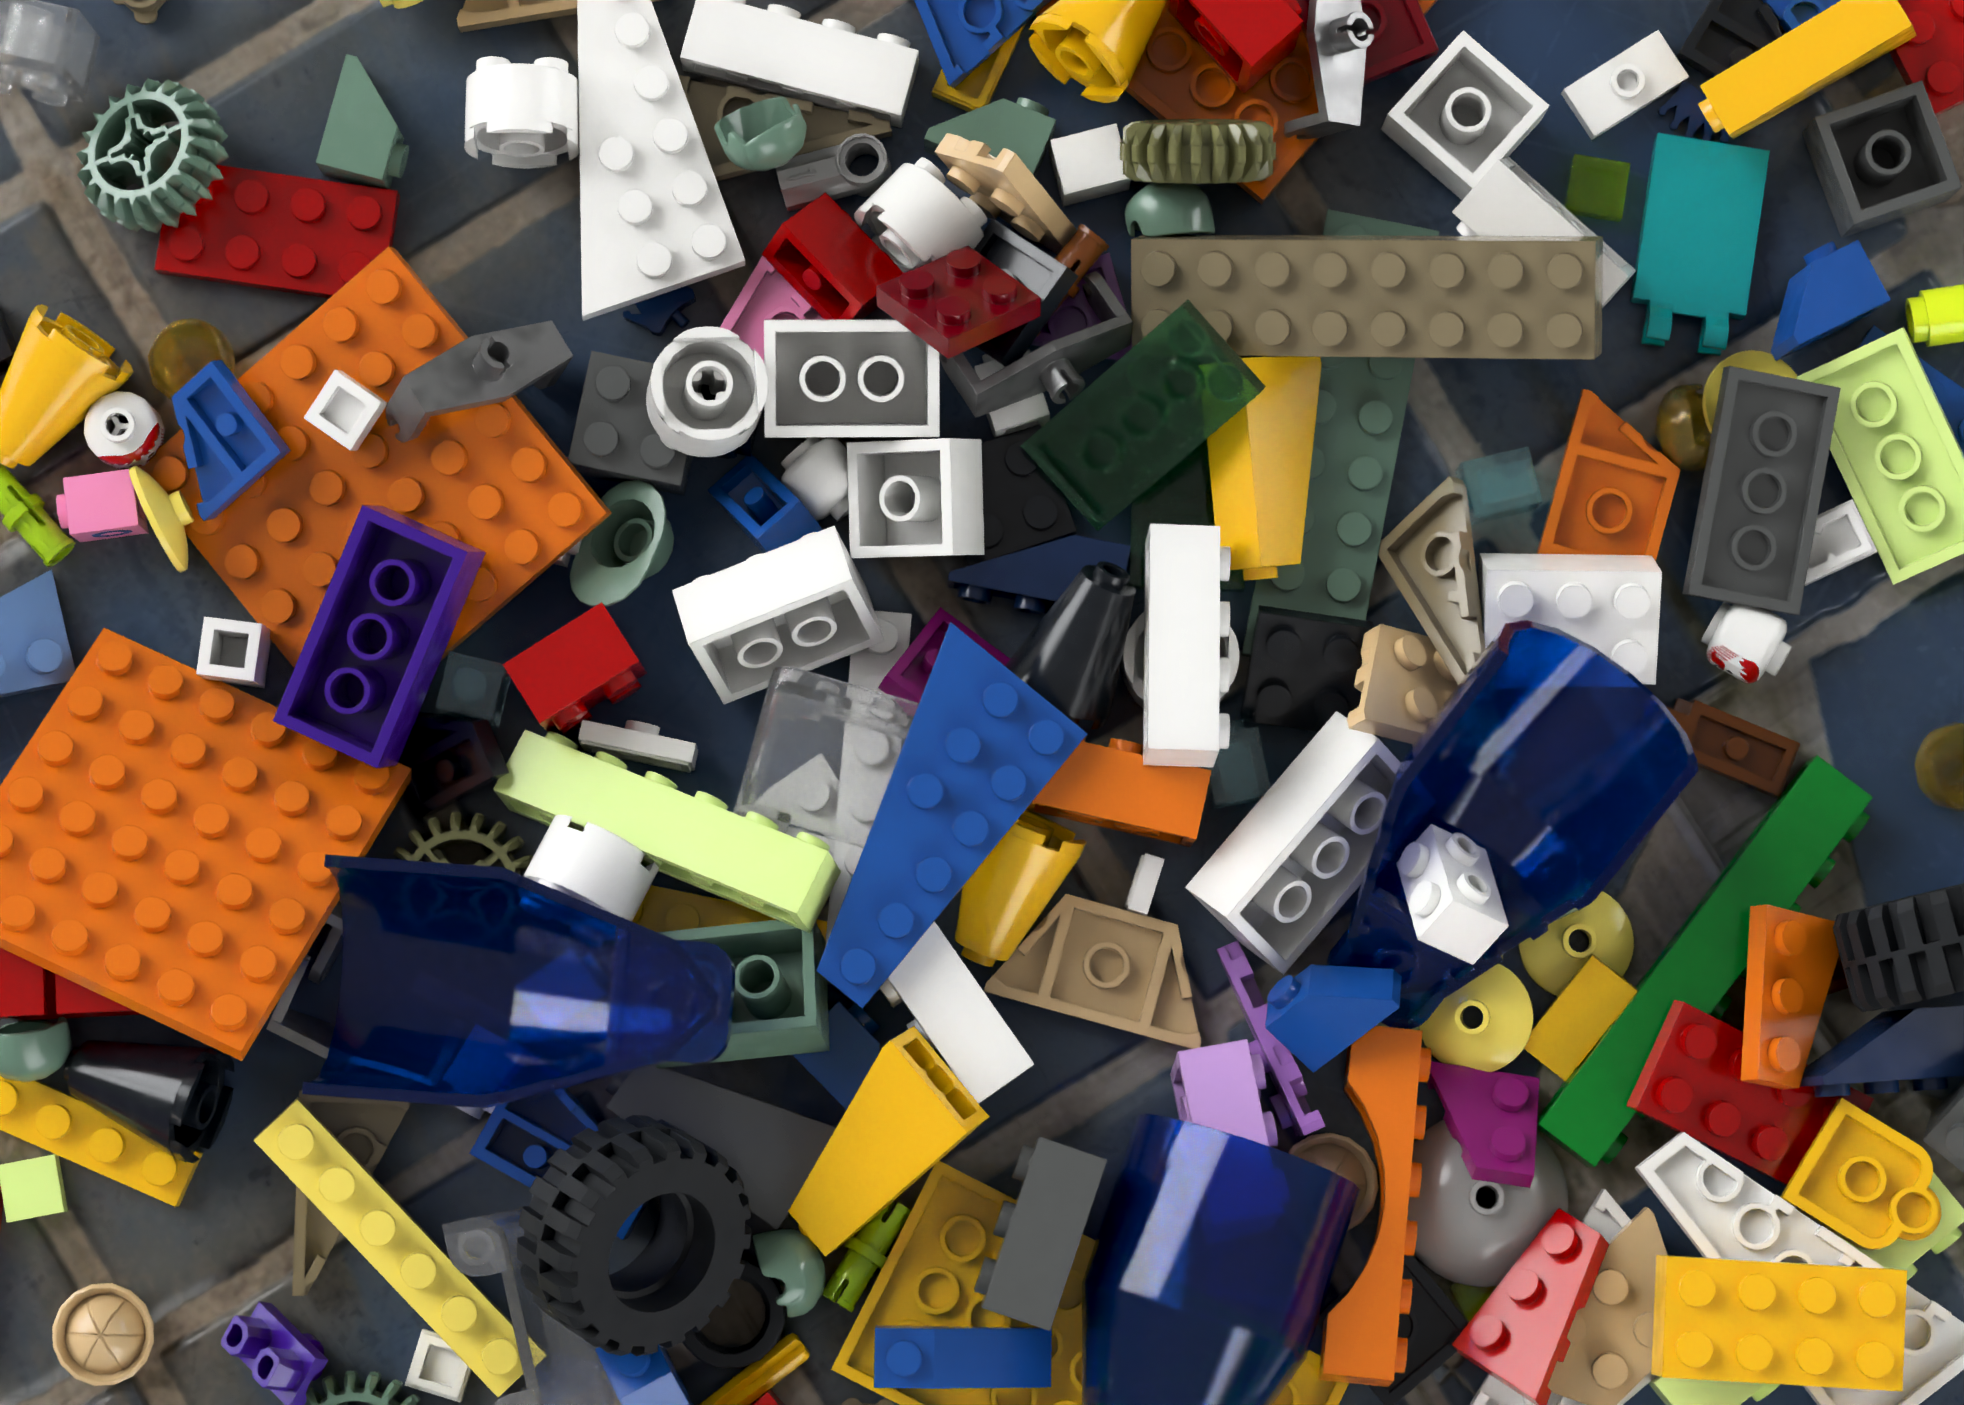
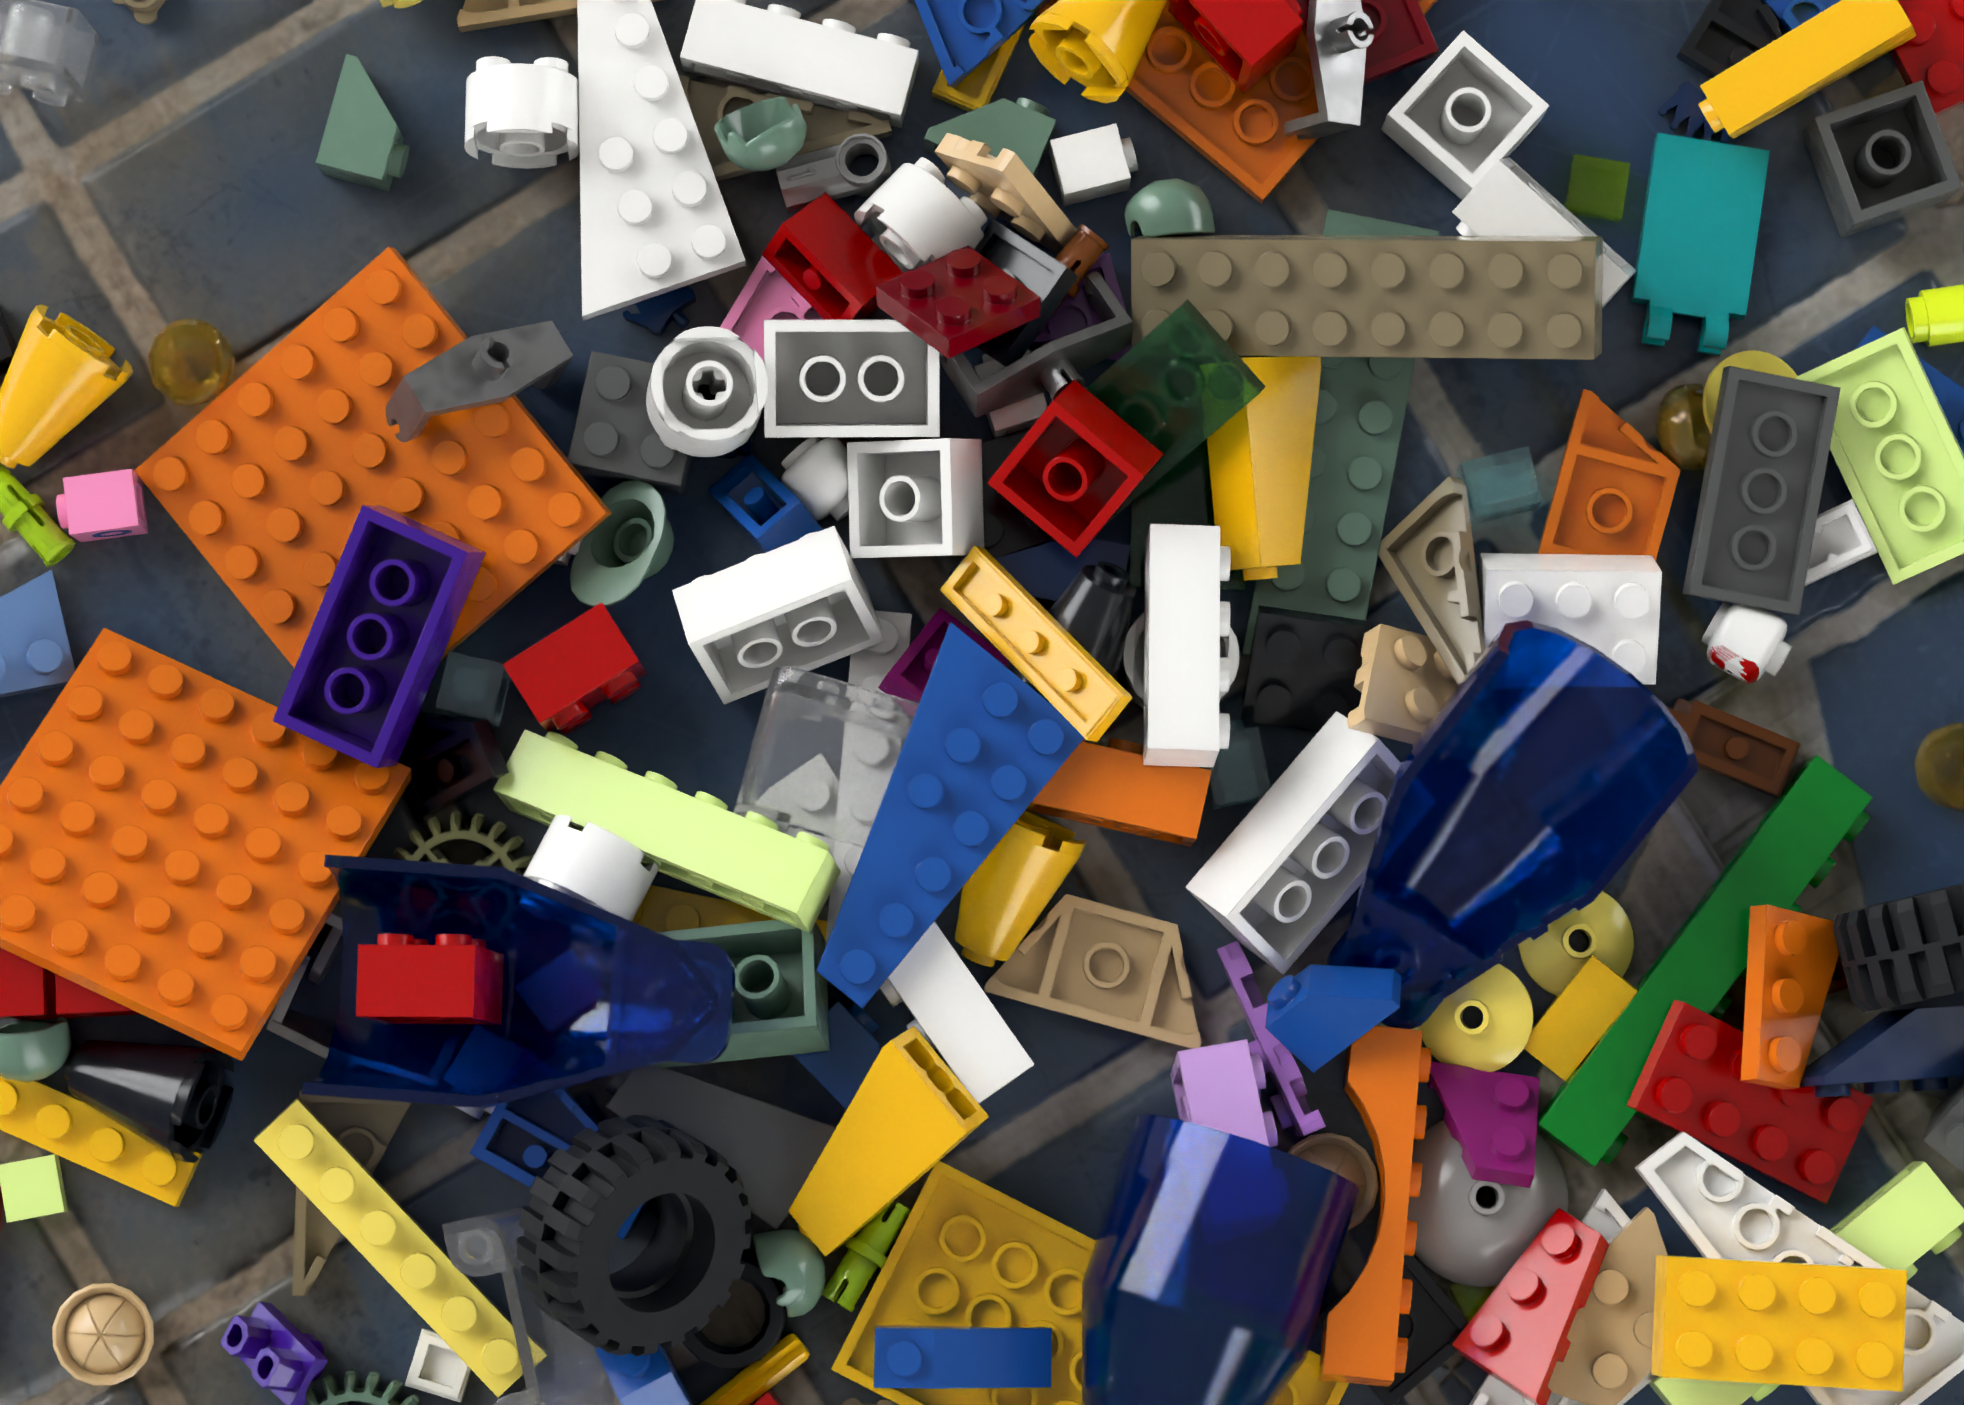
(142, 433): white head -> none
(165, 514): light yellow dish -> none
(169, 162): sand green gear -> none
(224, 437): blue wing -> none
(234, 652): white brick -> none
(280, 232): red plate -> none
(345, 410): white plate -> none
(429, 984): none -> red brick
(638, 743): white plate -> none
(1036, 643): none -> yellow tile
(1040, 1232): dark grey brick -> none
(1075, 468): none -> red brick
(1144, 884): white tile -> none
(1197, 151): olive gear -> none
(1452, 894): white brick -> none
(1624, 85): white plate -> none
(1827, 296): blue slope -> none
(1865, 1181): yellow plate -> none

